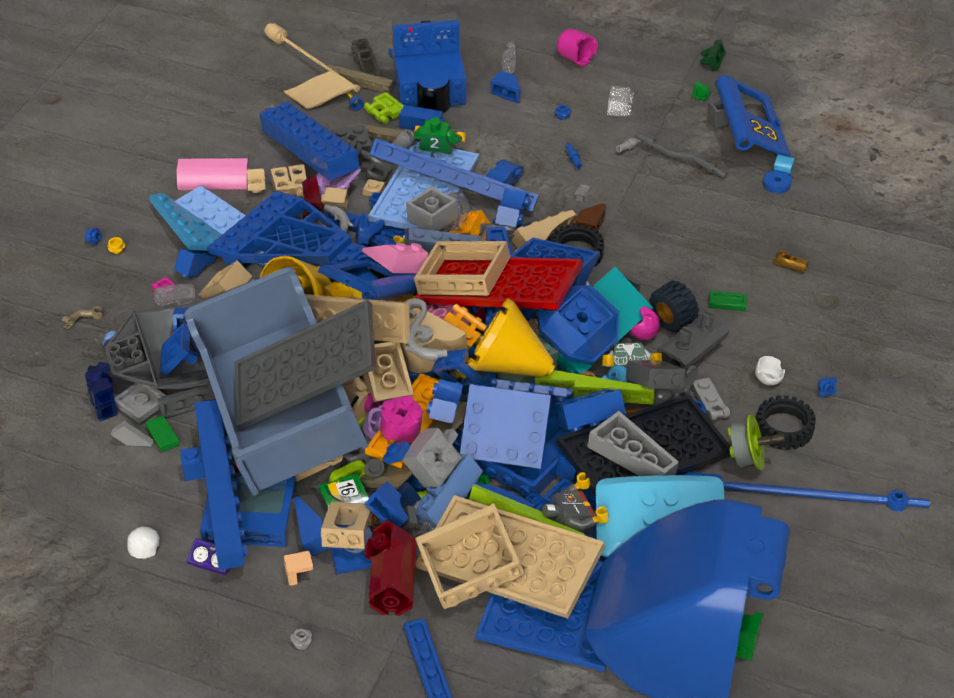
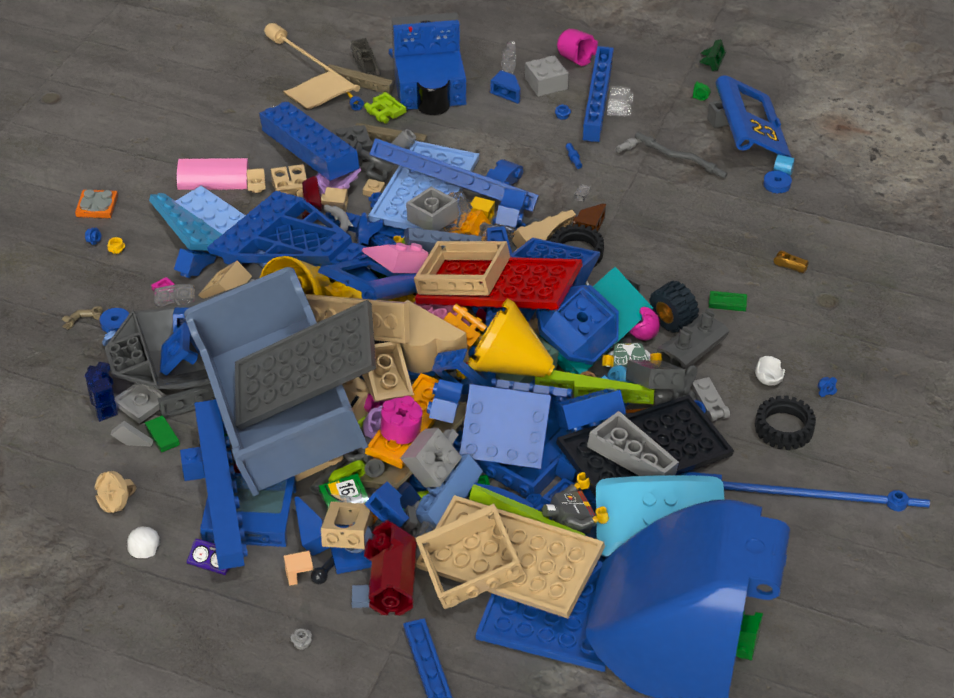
(96, 203): none -> piece
(113, 319): none -> blue piece
(113, 491): none -> tan tile
(320, 574): none -> black bar
(360, 596): none -> sand blue tile
(396, 452): blue plate -> none
(415, 116): blue brick -> none
(425, 334): light grey plant -> none
(437, 136): green torso -> none
(485, 205): none -> yellow brick
(546, 75): none -> light grey brick
(598, 94): none -> blue brick
(748, 443): piece -> none

